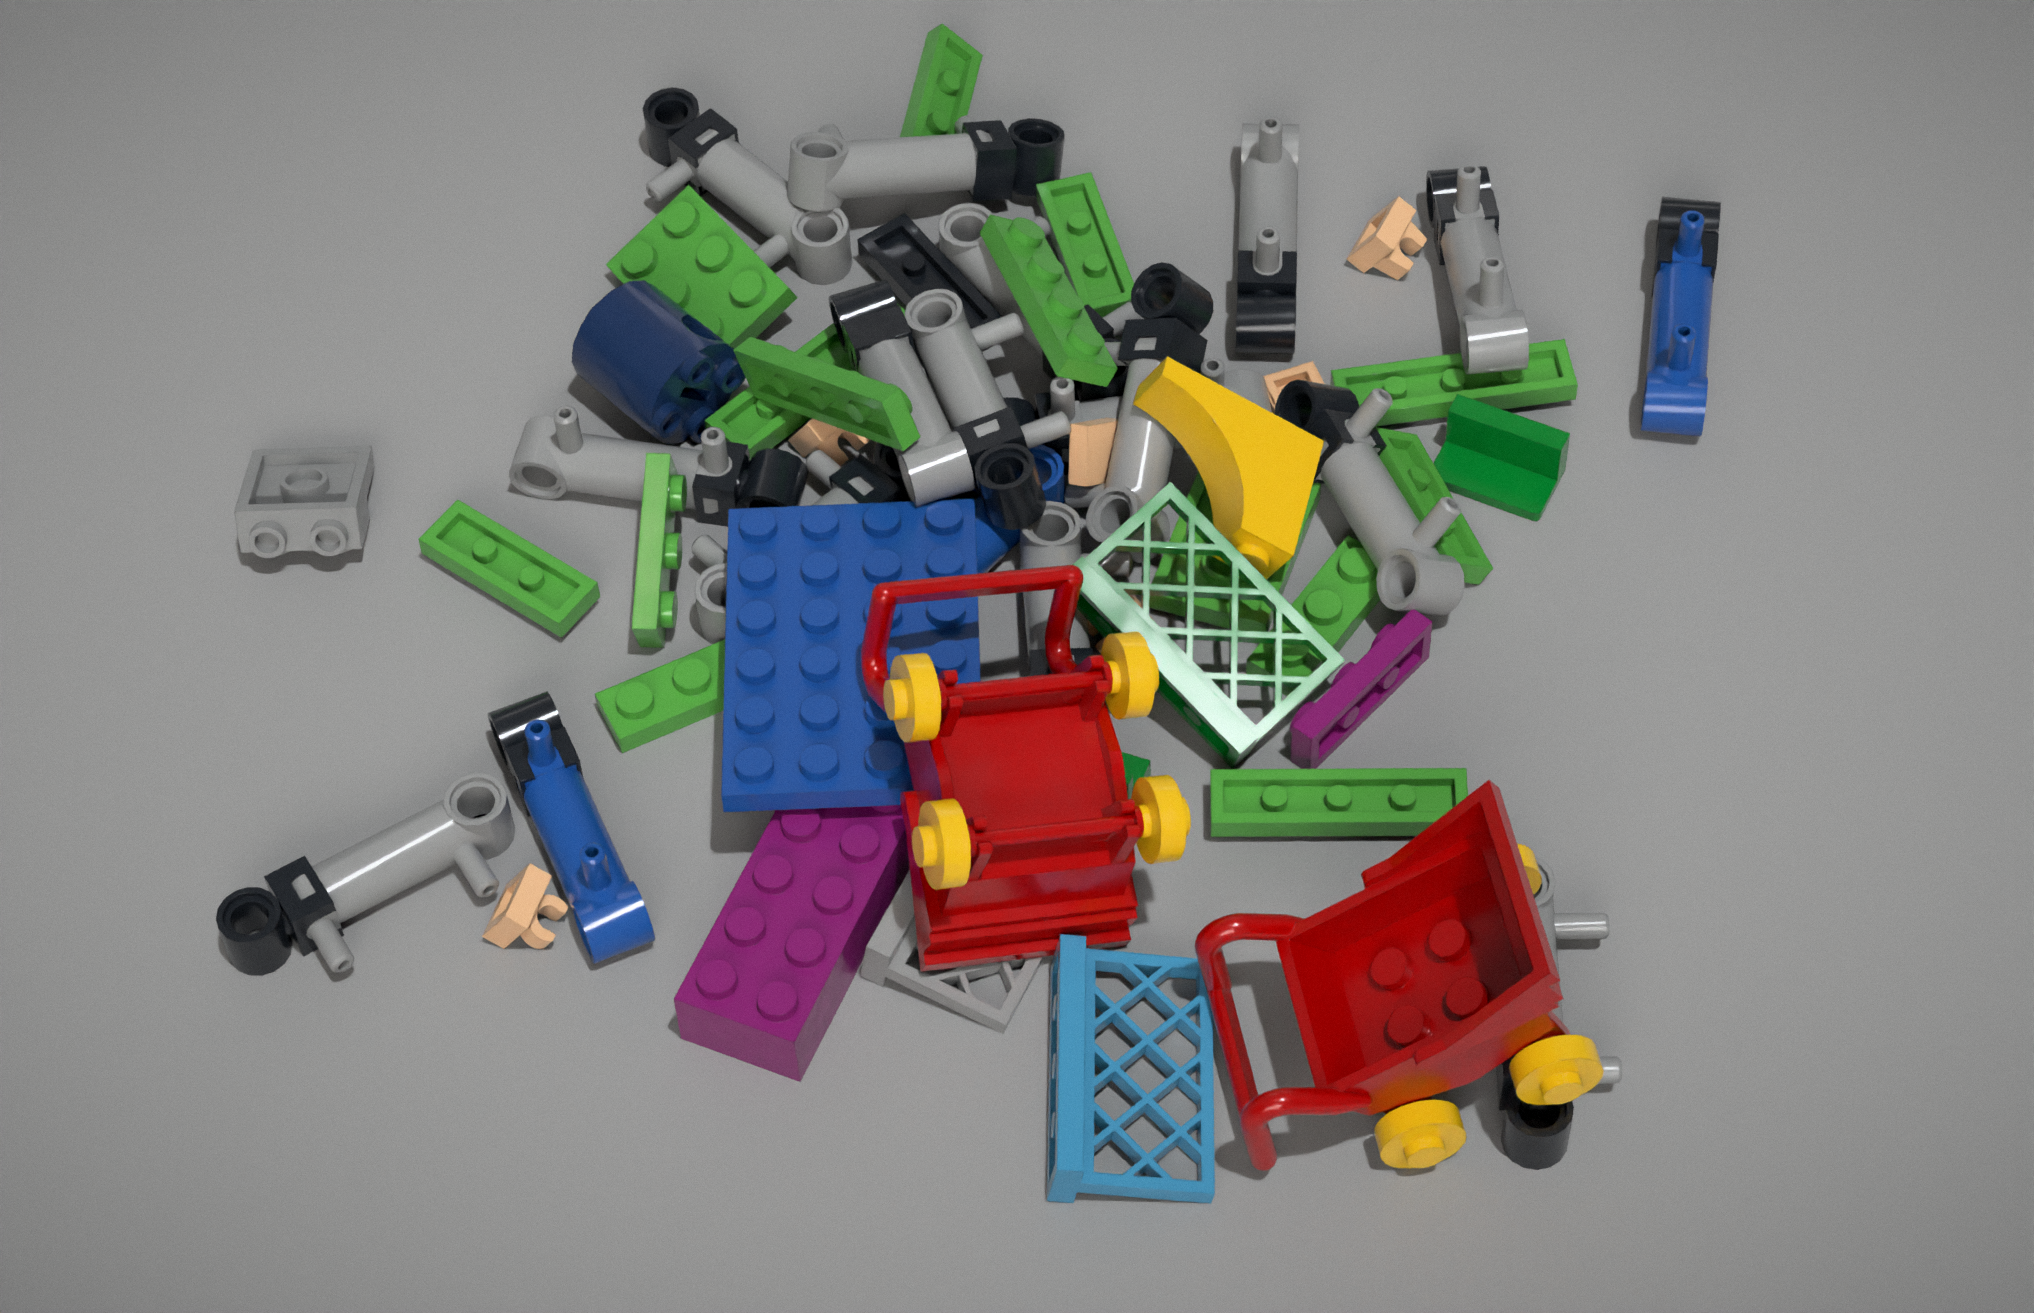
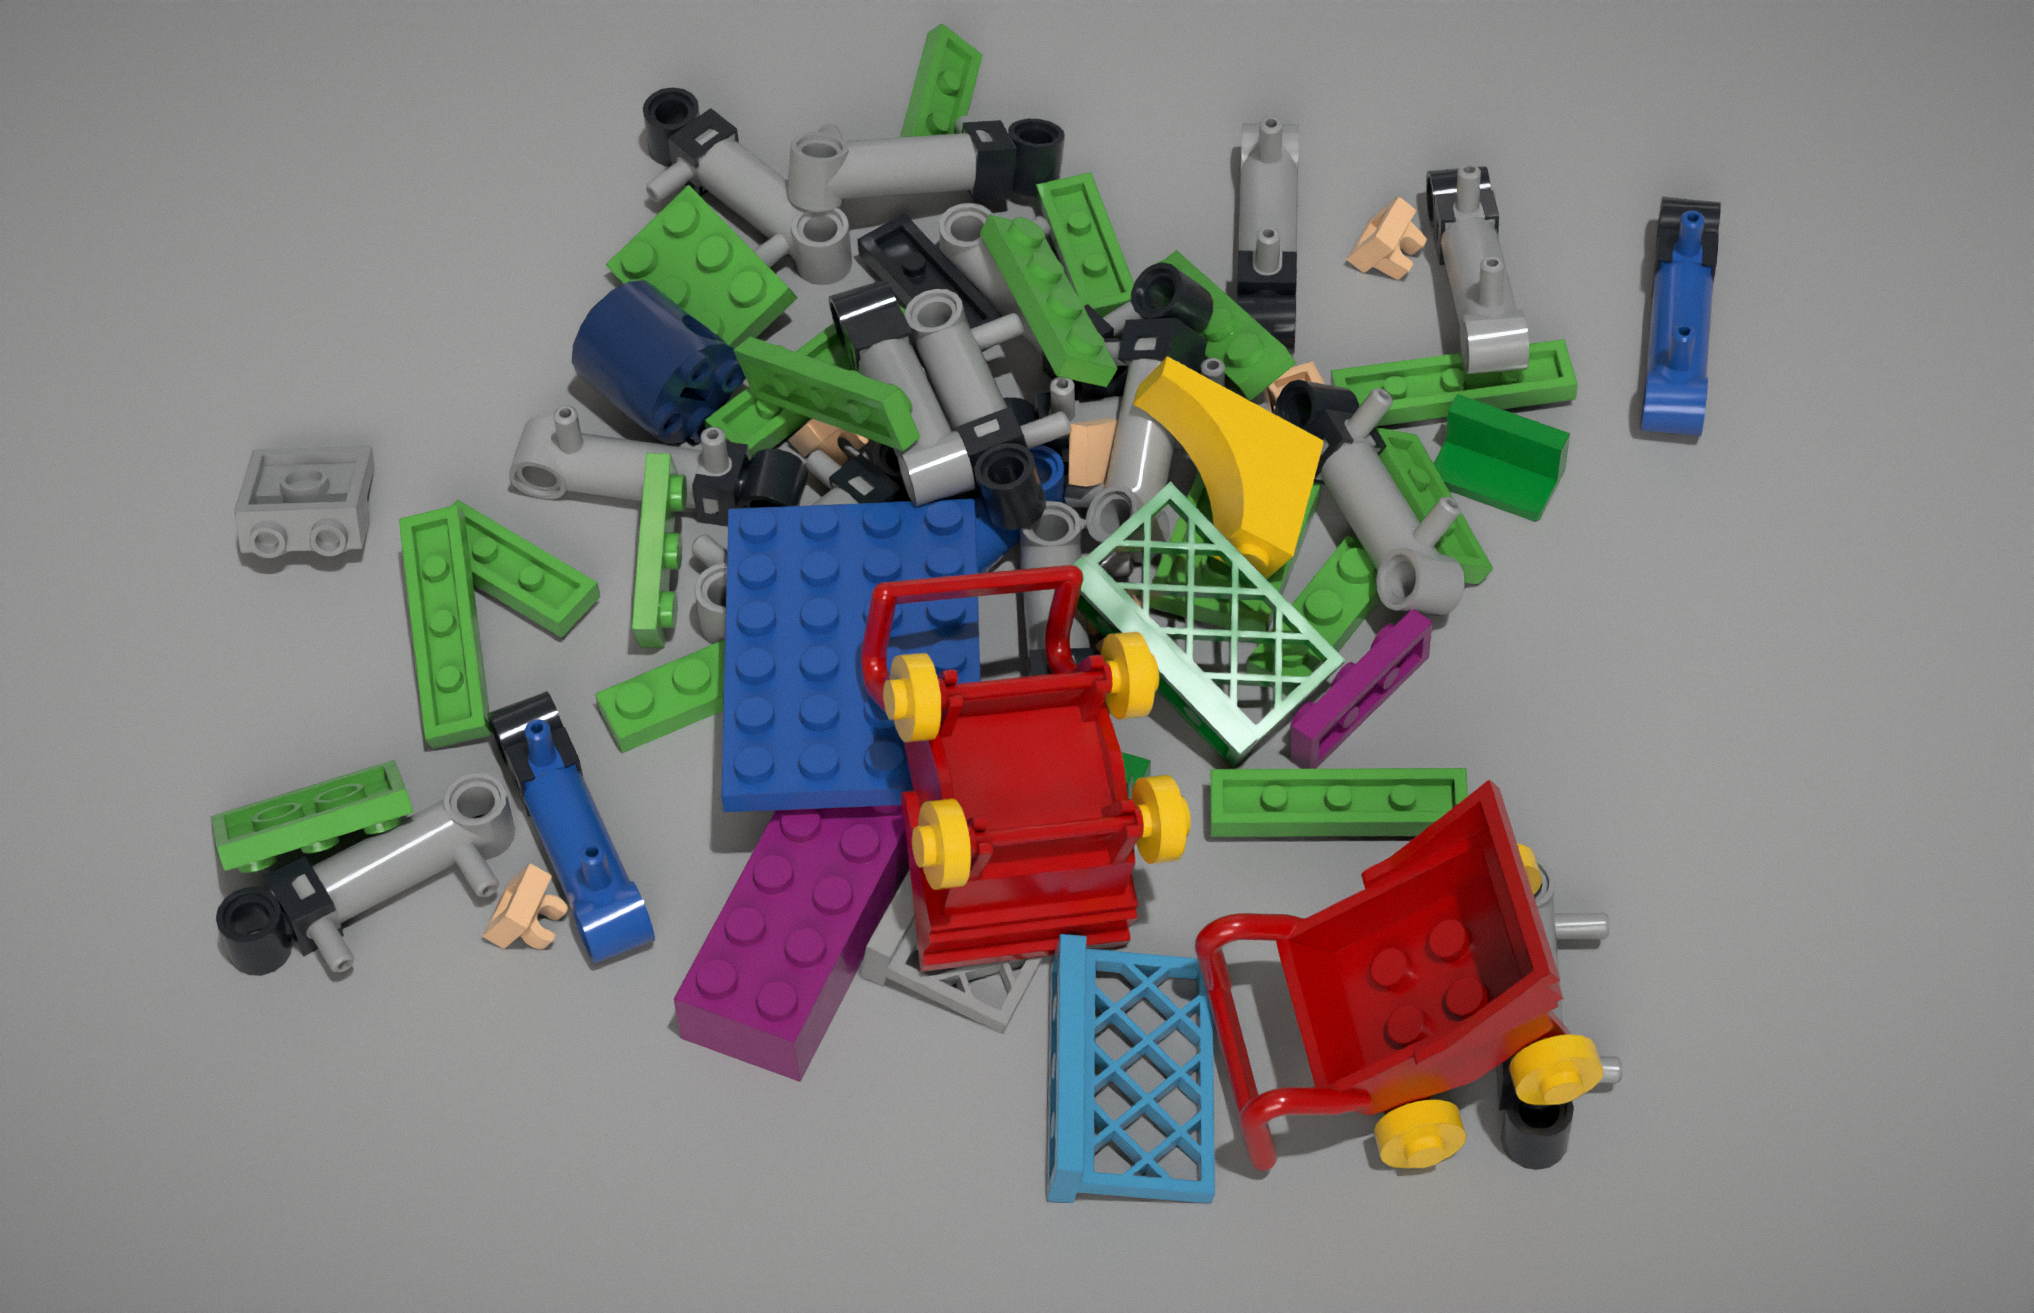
(311, 817): none -> bright green plate
(445, 627): none -> bright green plate
(1247, 349): none -> bright green plate

